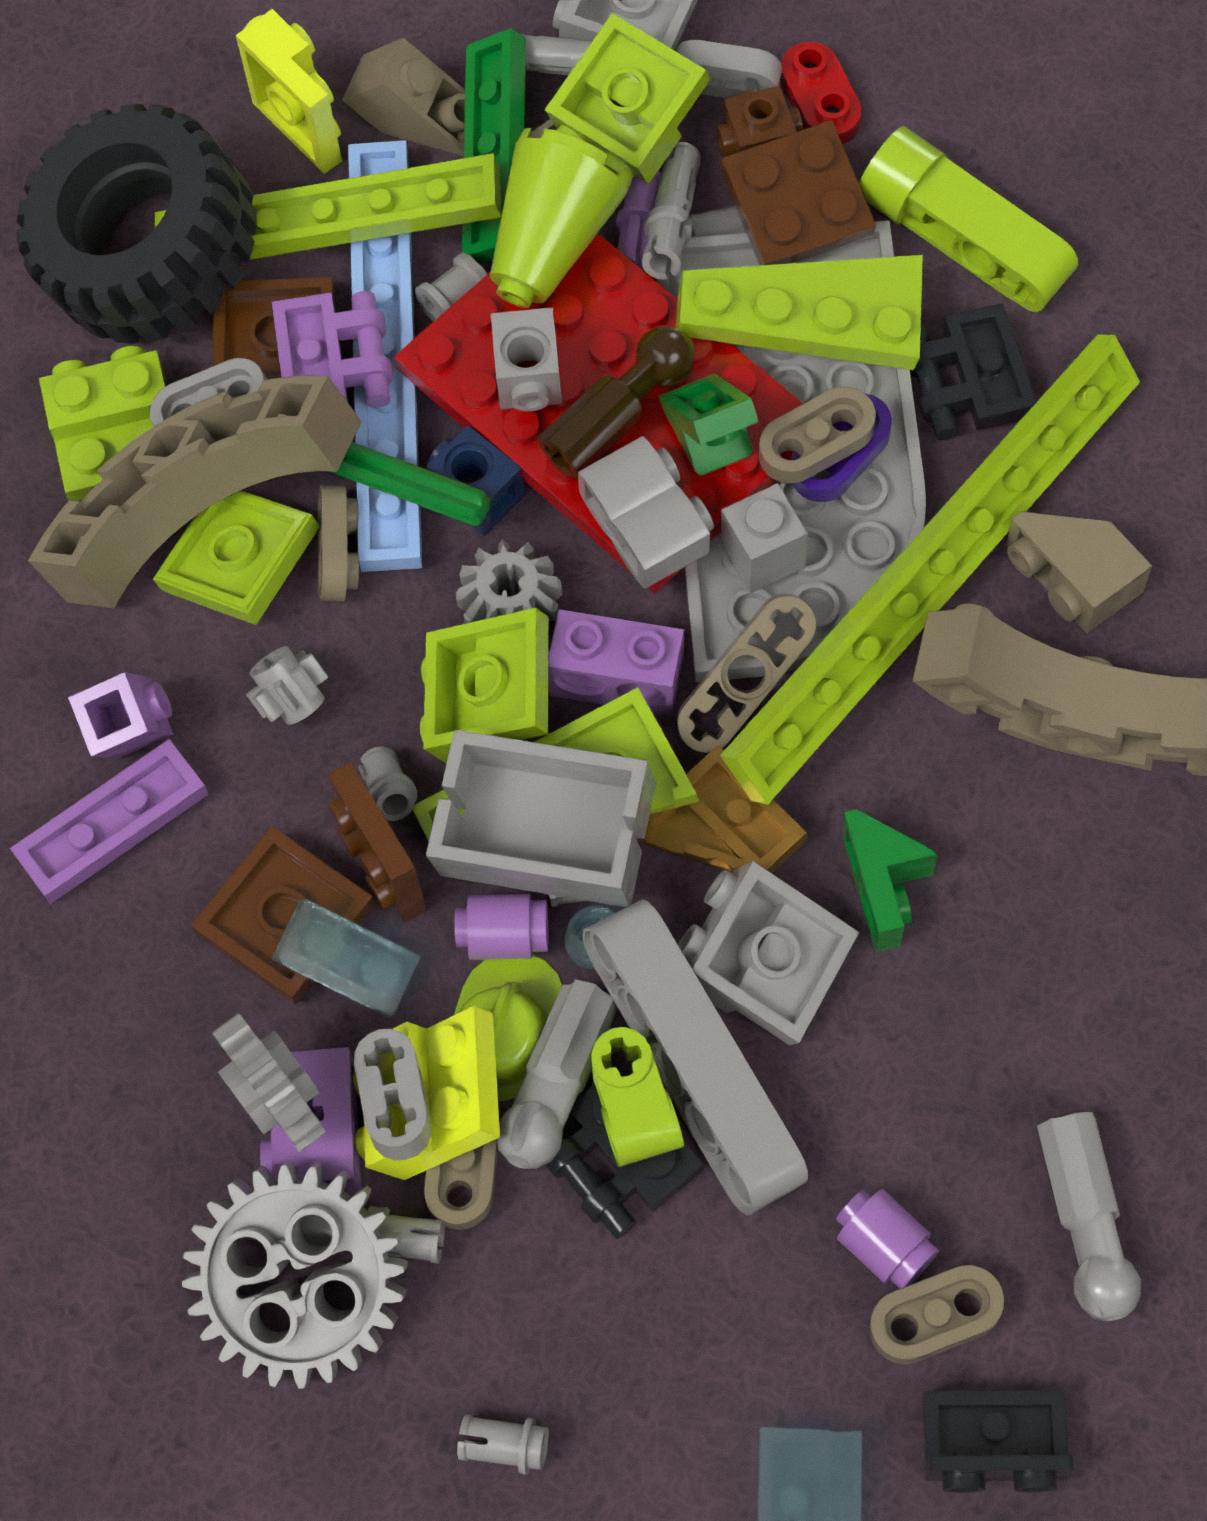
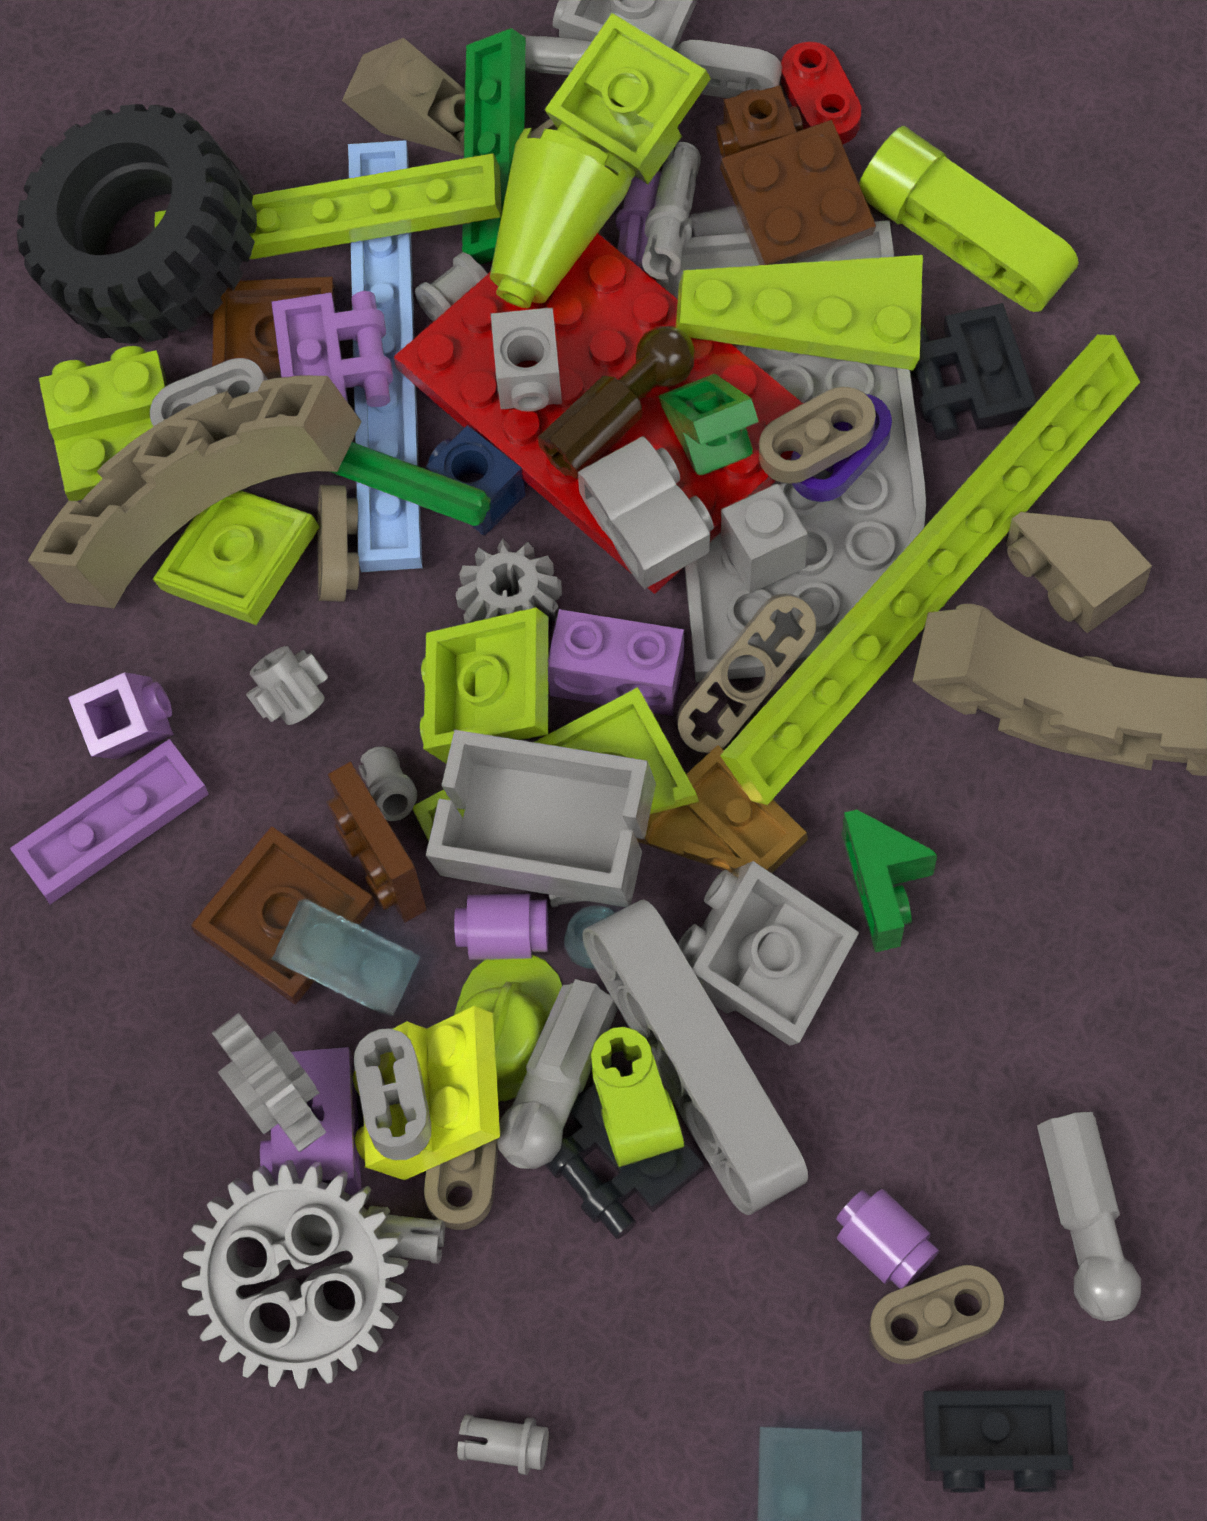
(289, 88): neon yellow plate -> none

